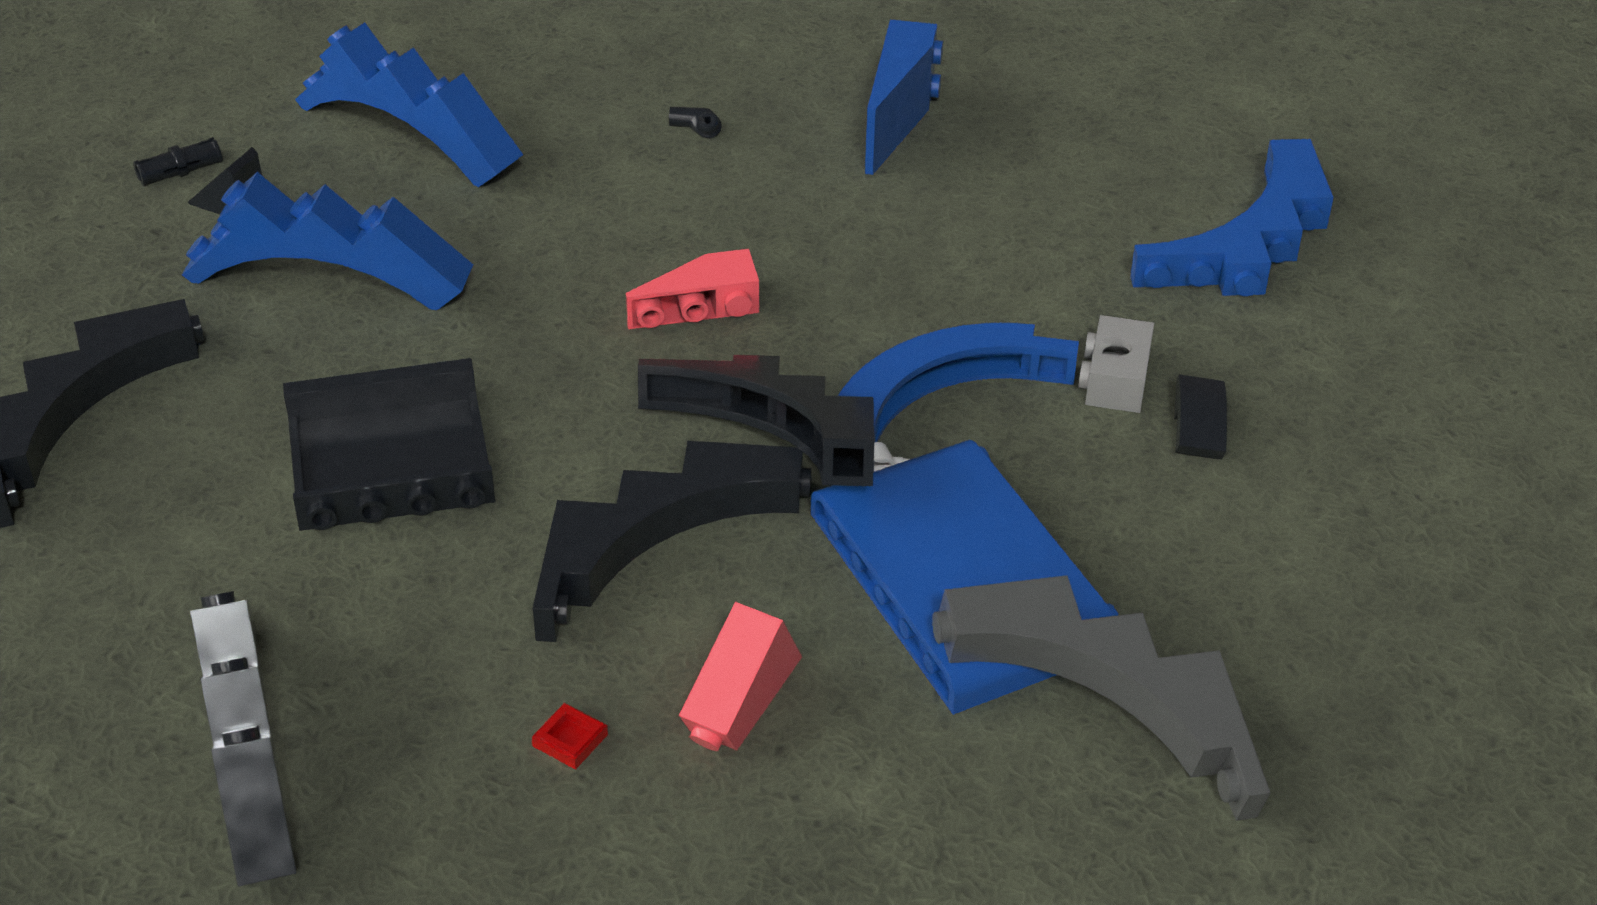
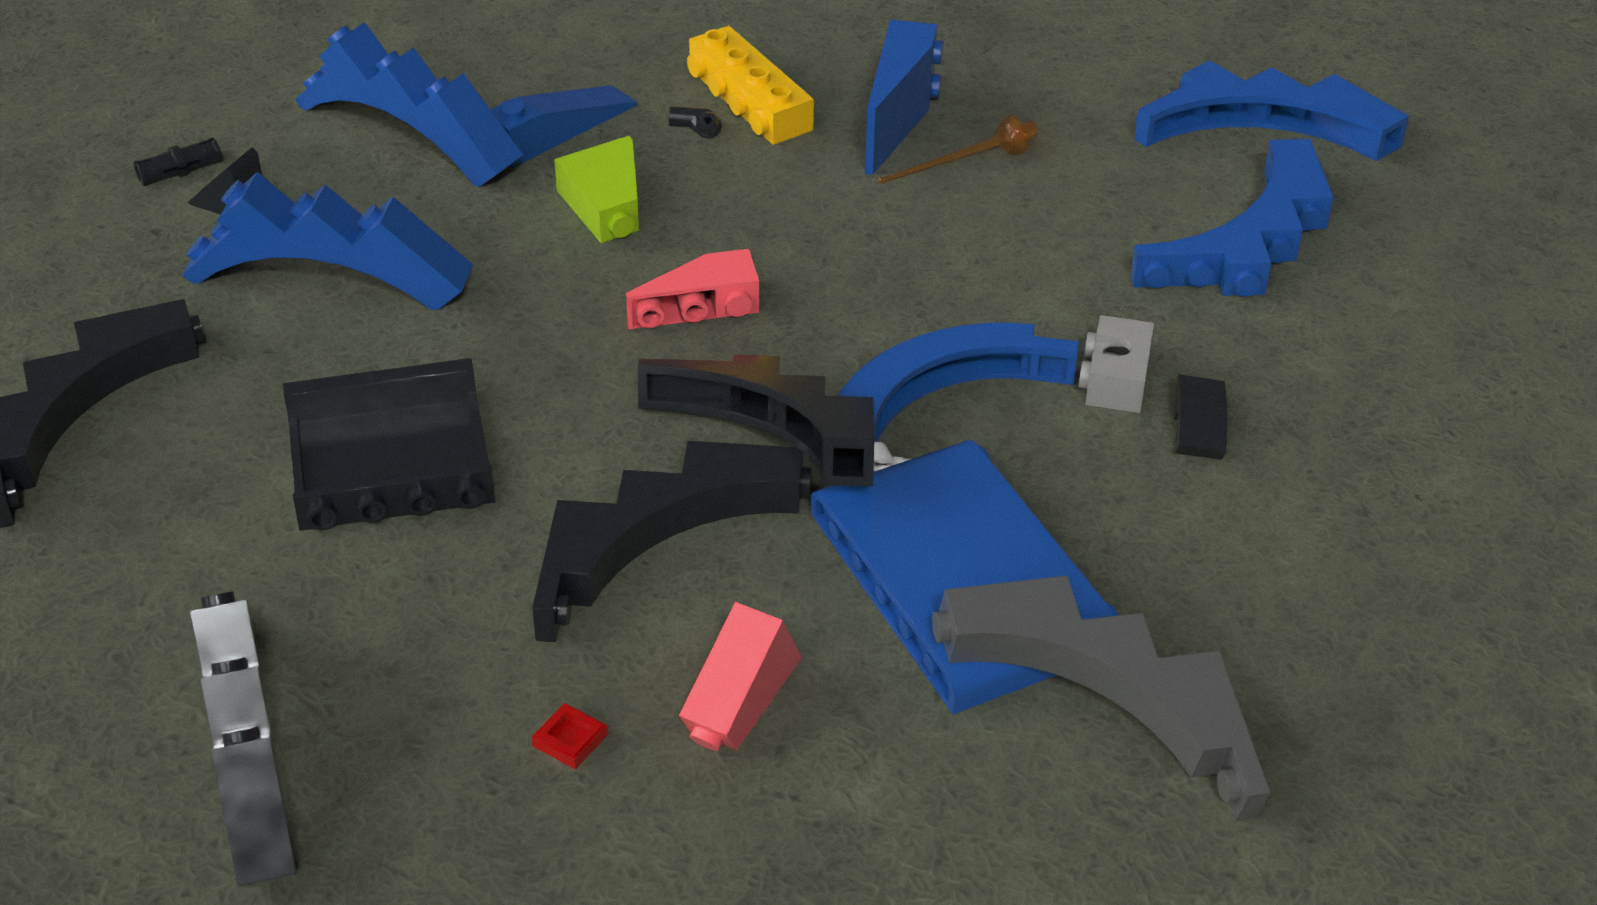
(553, 118): none -> blue wedge
(601, 188): none -> lime slope
(751, 85): none -> yellow brick
(1010, 135): none -> clear orange sword
(1271, 100): none -> blue arch

